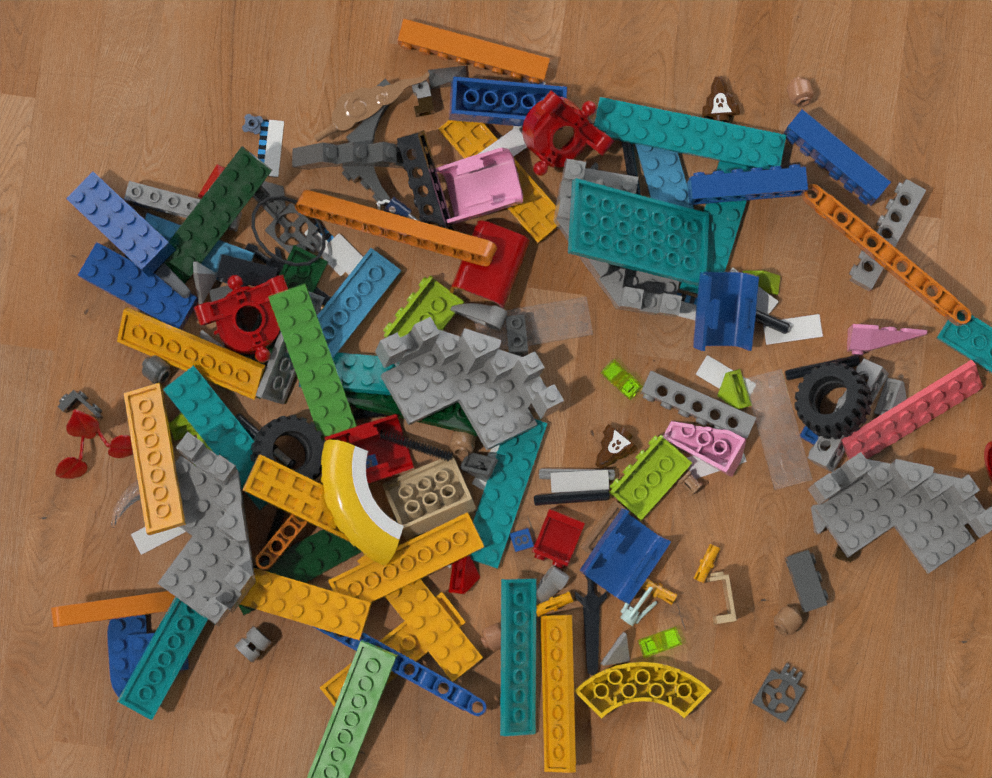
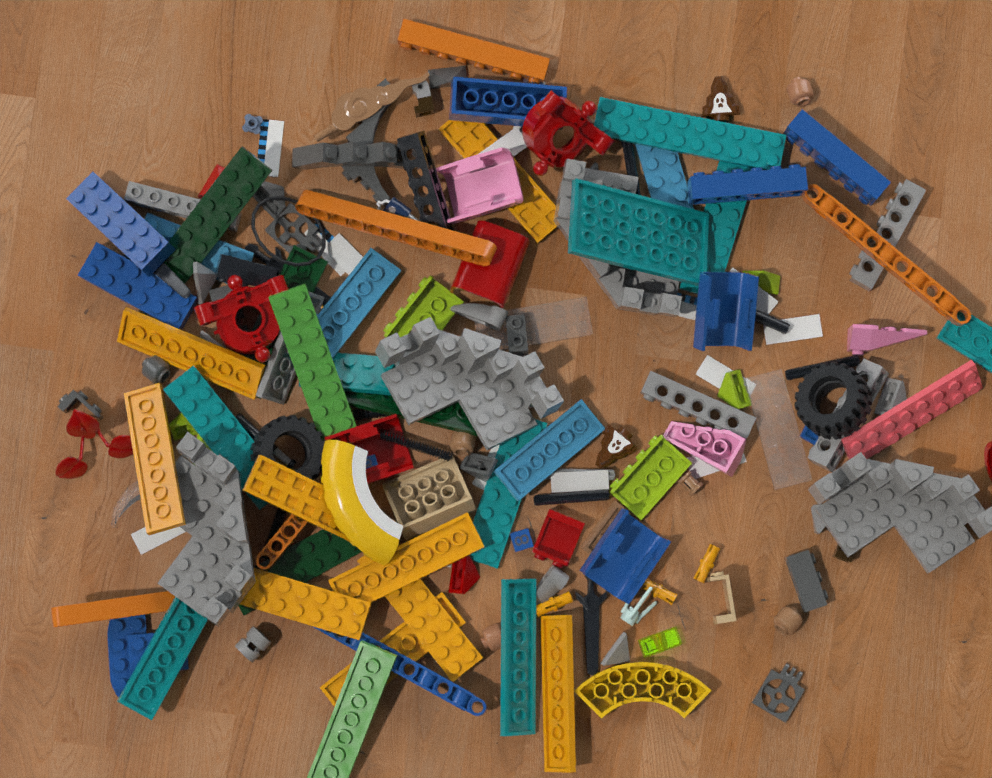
(549, 450): none -> dark azure plate
(621, 379): clear neon green slope -> none

